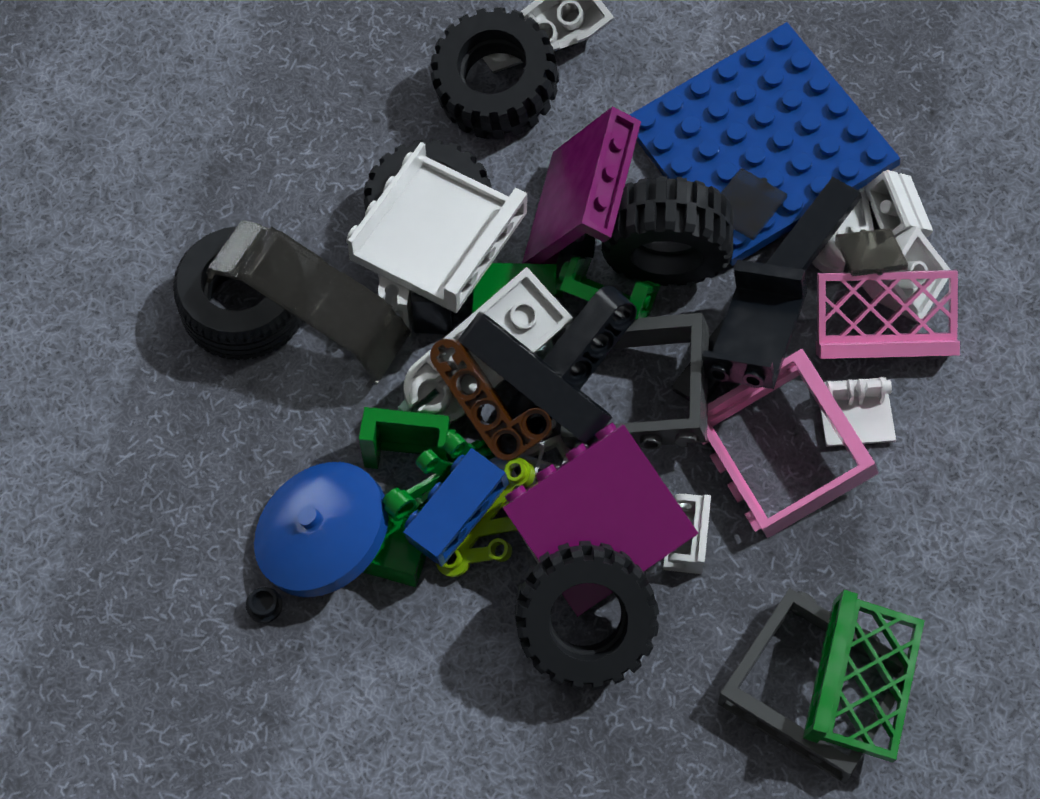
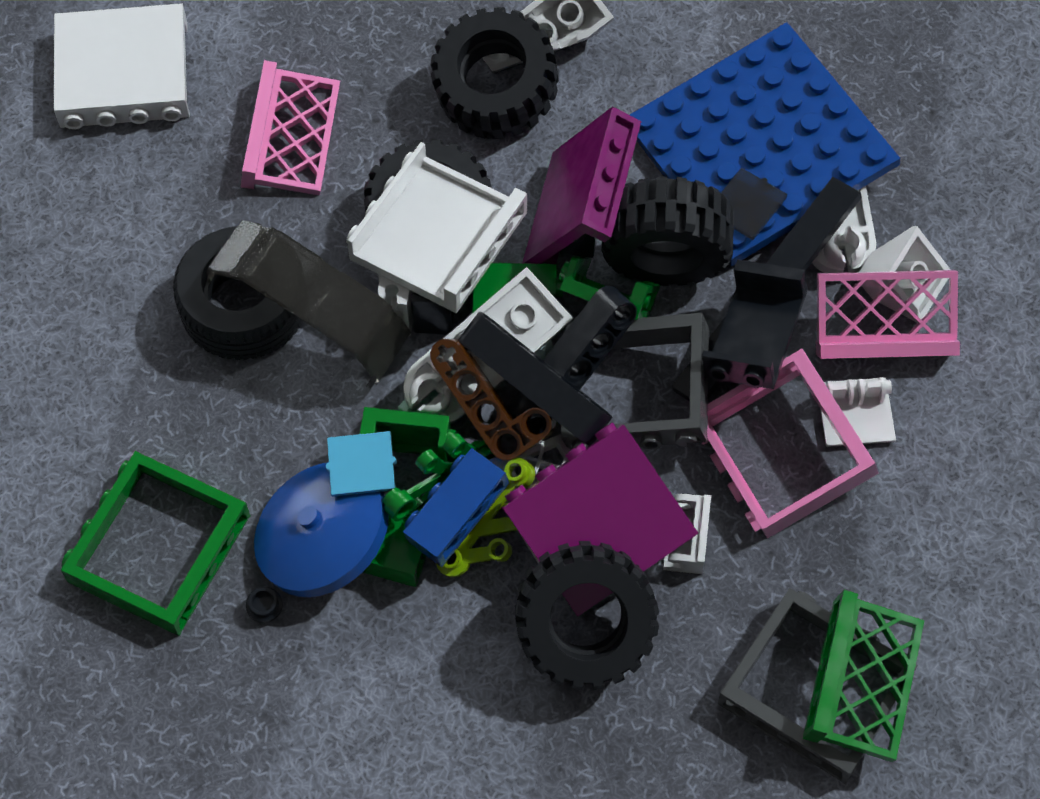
(120, 66): none -> white panel
(201, 573): none -> green window
(262, 131): none -> bright pink fence
(361, 463): none -> medium azure piece
(871, 252): clear smoke piece -> none
(897, 203): white brick -> none

